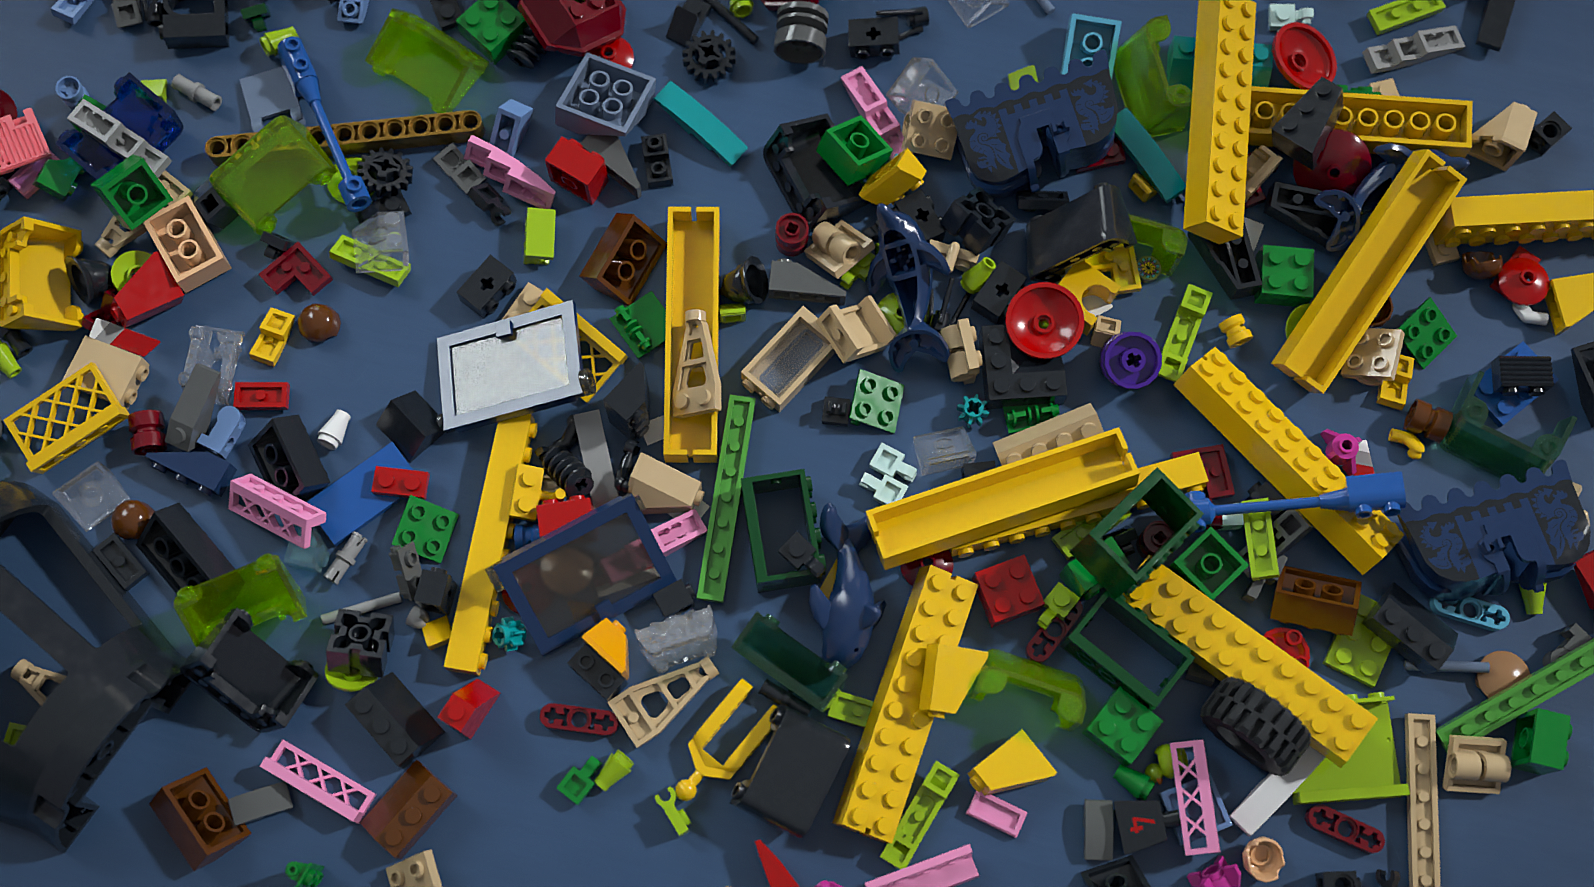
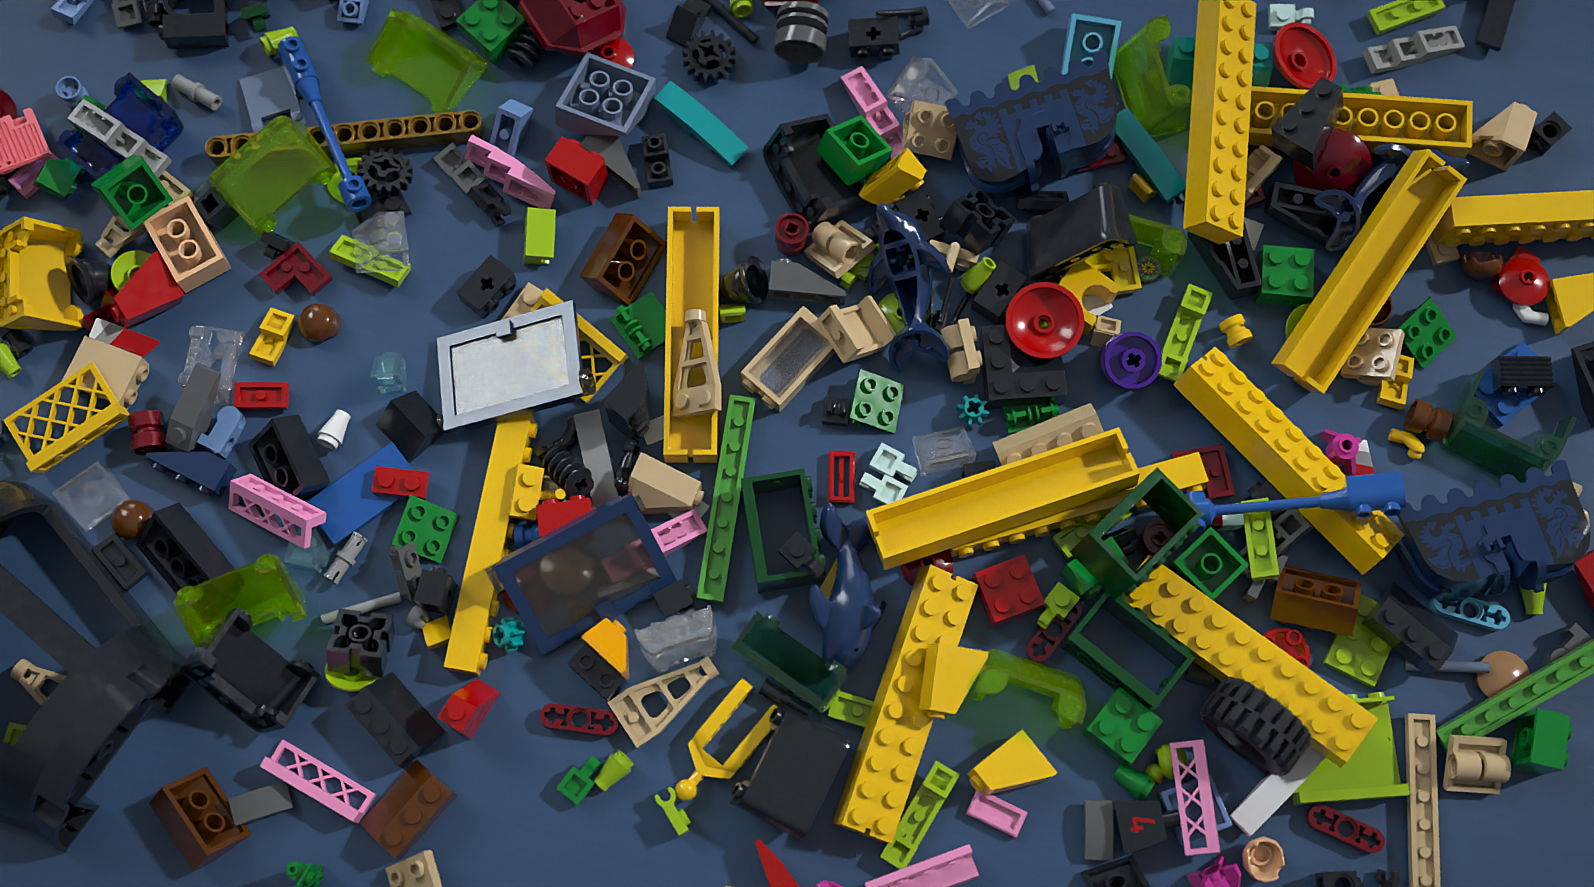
(389, 373): none -> clear light blue slope
(840, 499): none -> red tile

